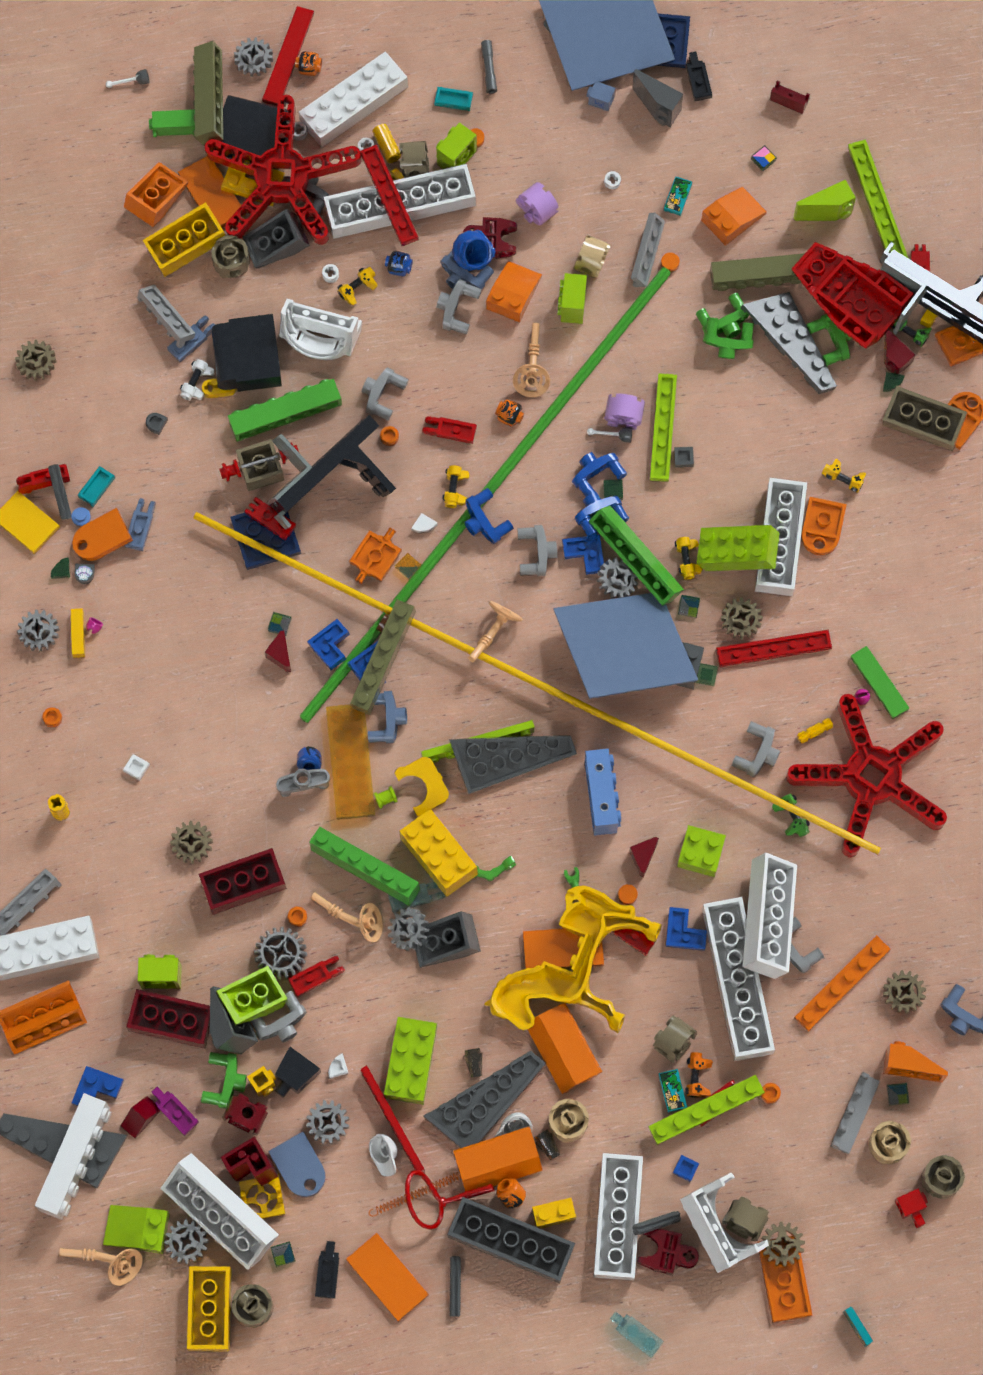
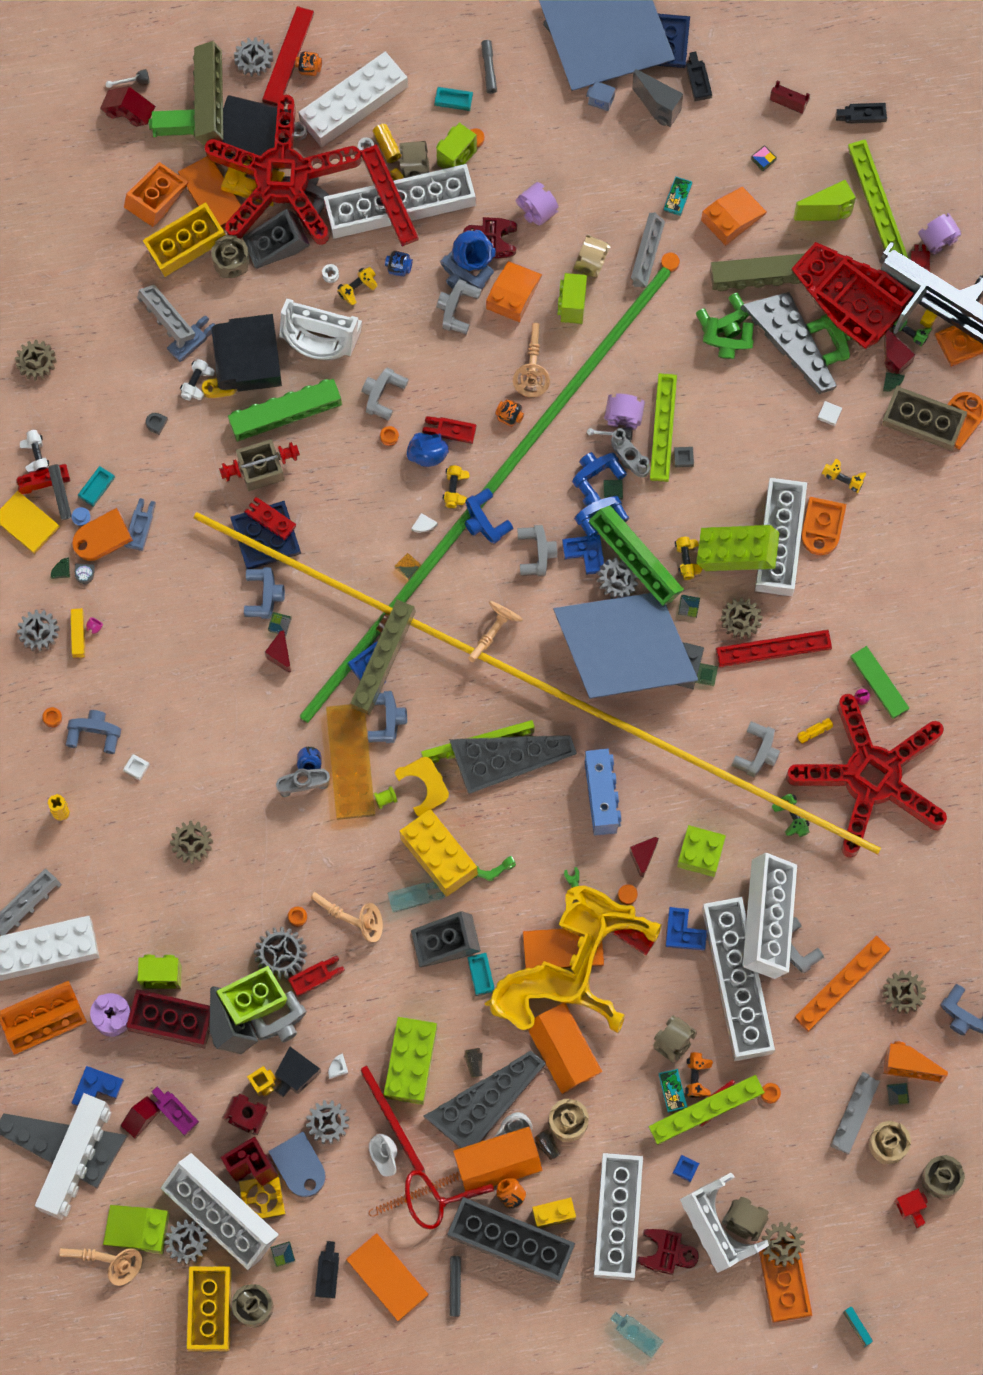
(34, 442): none -> white piece
(94, 724): none -> sand blue connector
(105, 1005): none -> lavender brick
(128, 104): none -> dark red brick
(232, 1082): bright green connector -> none
(242, 881): dark red brick -> none
(271, 593): none -> sand blue connector
(325, 644): blue plate -> none
(344, 453): black piece -> none
(364, 866): bright green brick -> none
(375, 555): orange plate -> none
(409, 928): light grey gear -> none
(427, 449): none -> blue helmet
(481, 974): none -> teal tile
(616, 177): white bush -> none
(623, 448): none -> light grey connector
(656, 1223): dark grey axle -> none
(829, 413): none -> white tile
(863, 113): none -> black hinge
(939, 233): none -> lavender brick

